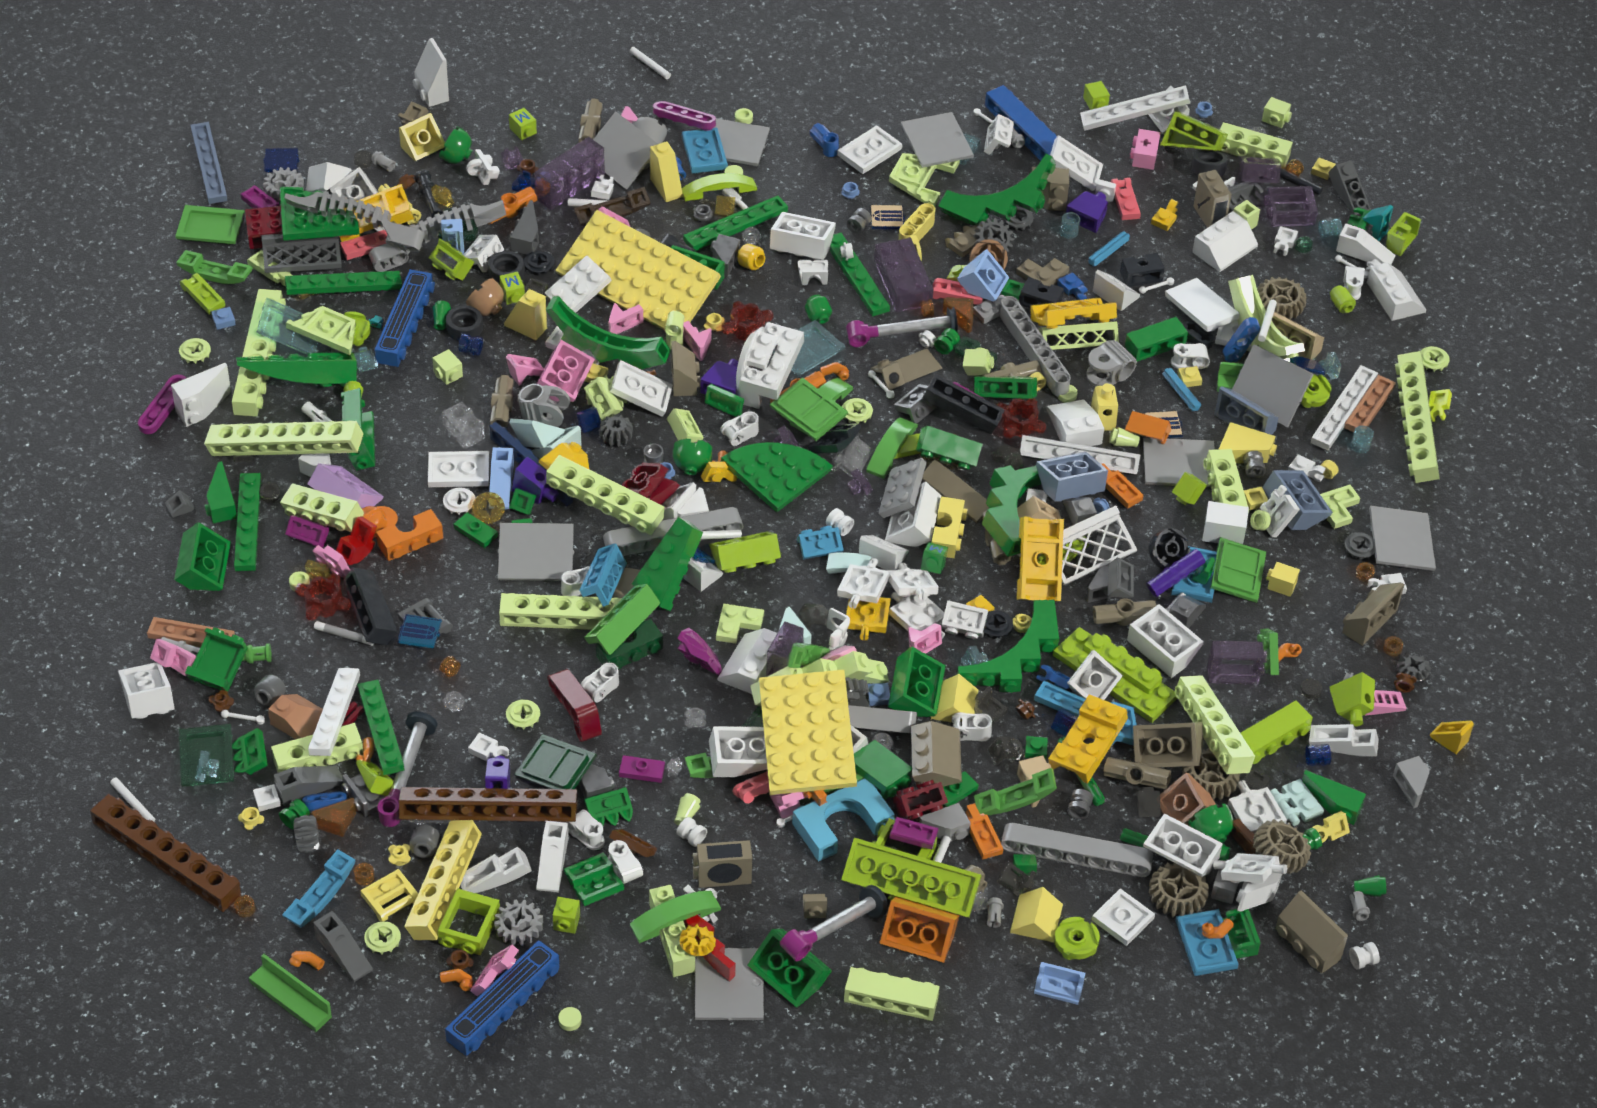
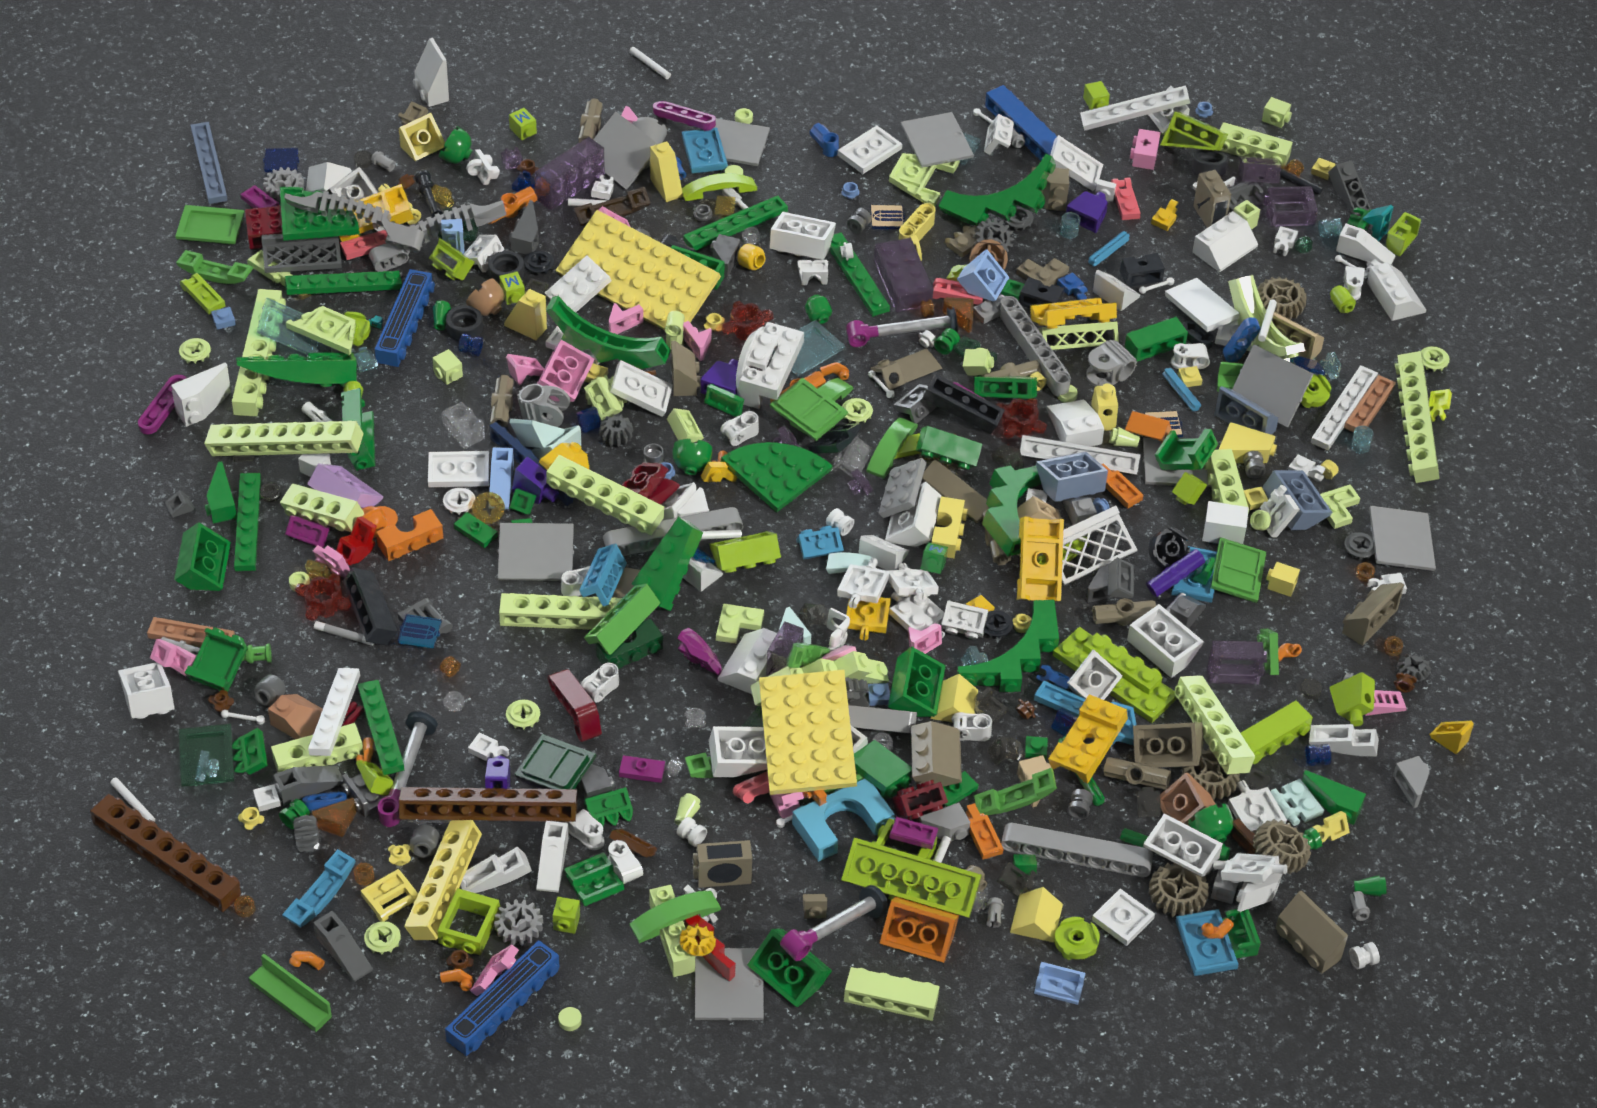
(1186, 453): none -> green panel

